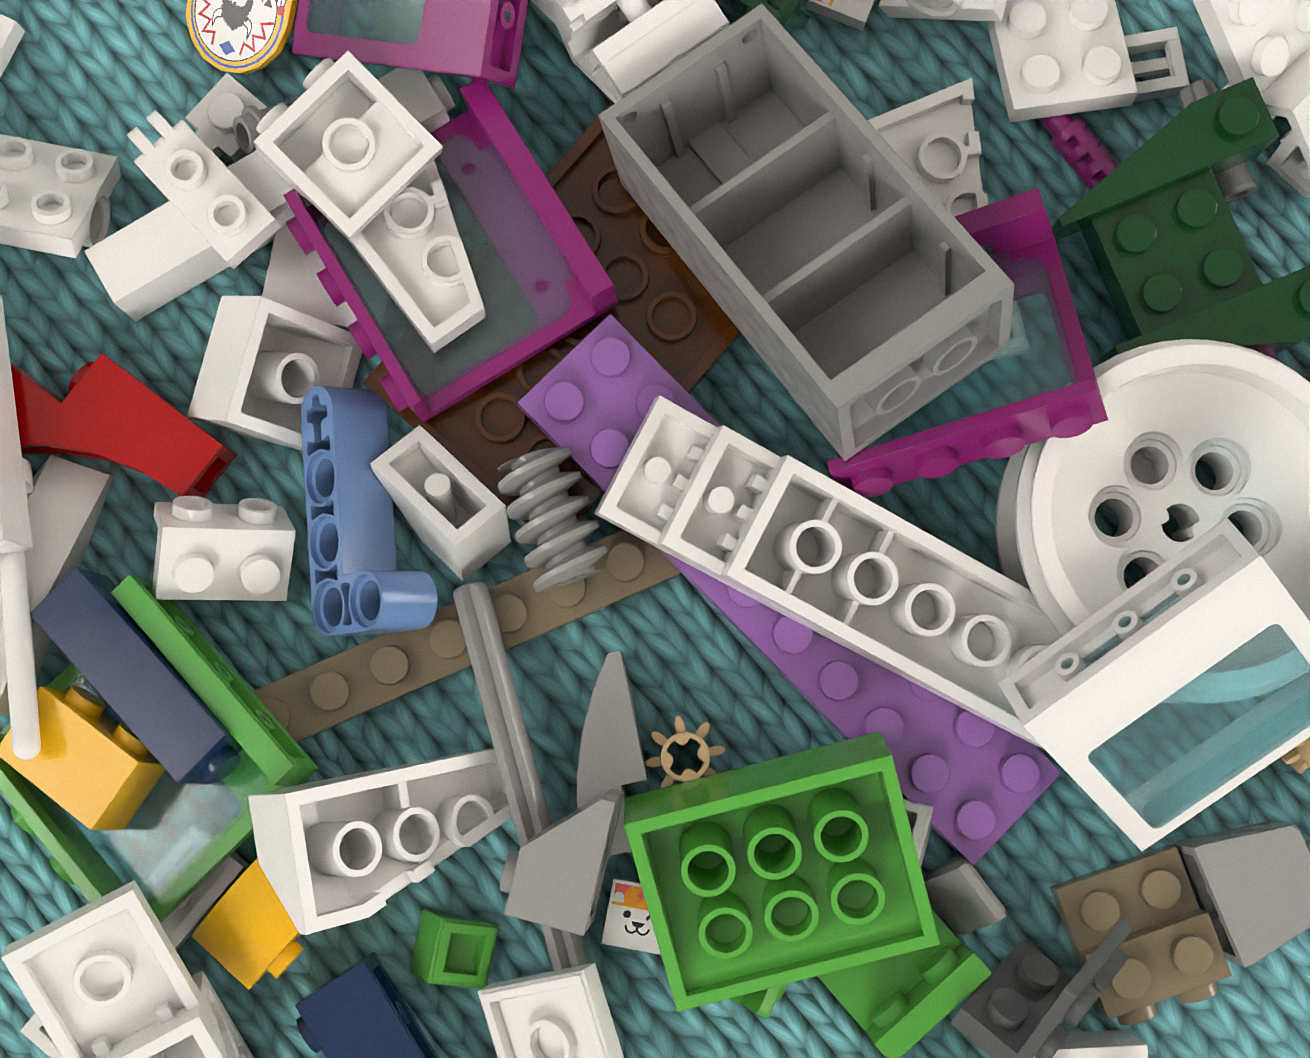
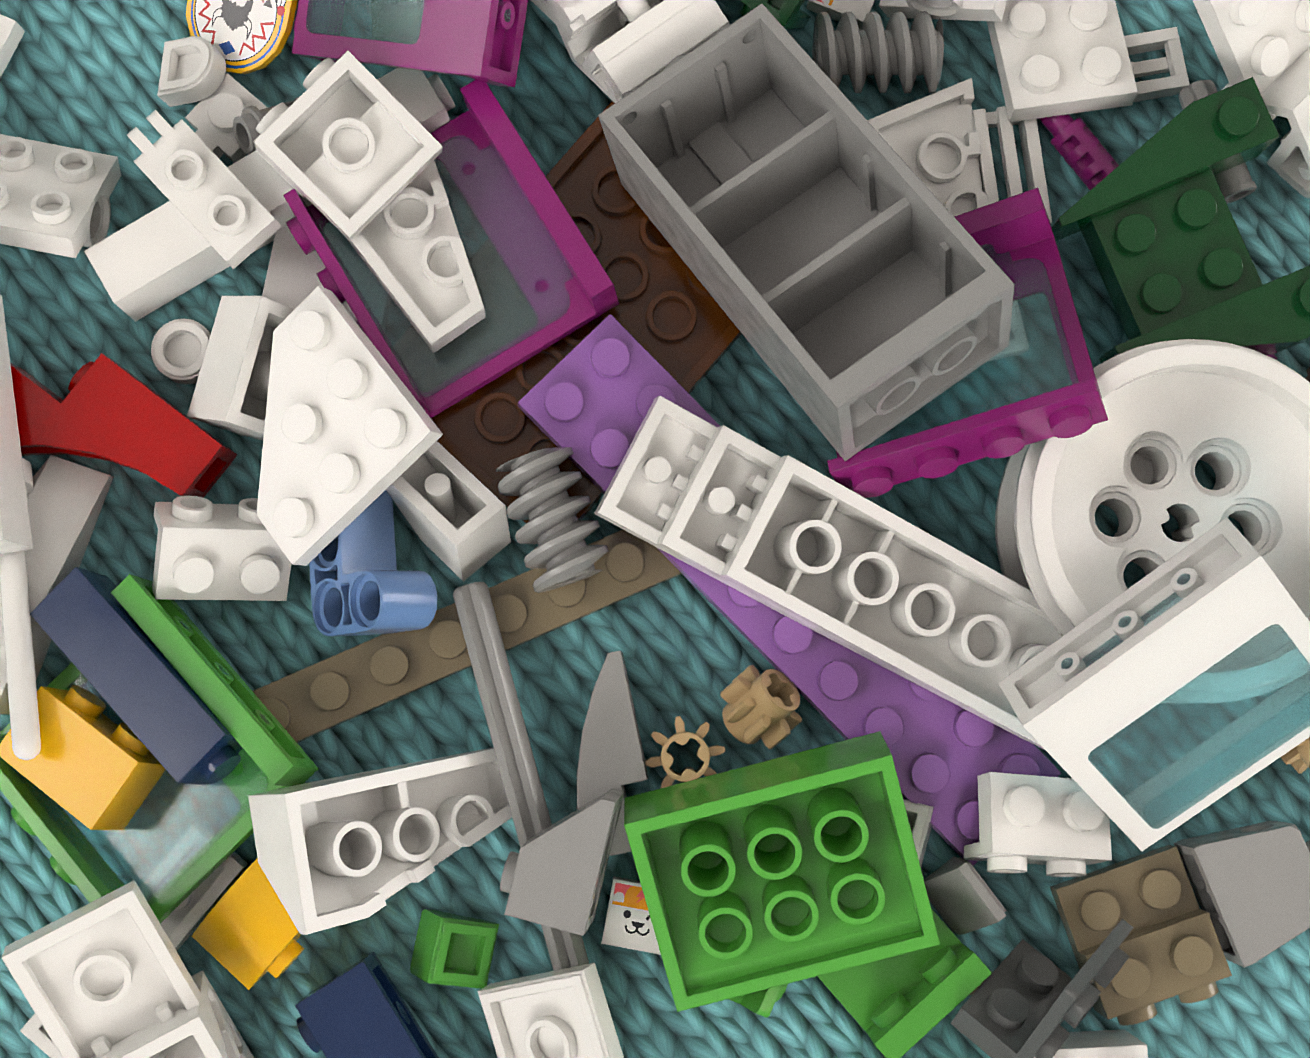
(180, 350): none -> white tile
(190, 71): none -> white tile
(332, 429): none -> white plate
(761, 707): none -> tan gear
(878, 50): none -> light grey piece
(1031, 155): none -> white tile
(1040, 824): none -> white bracket

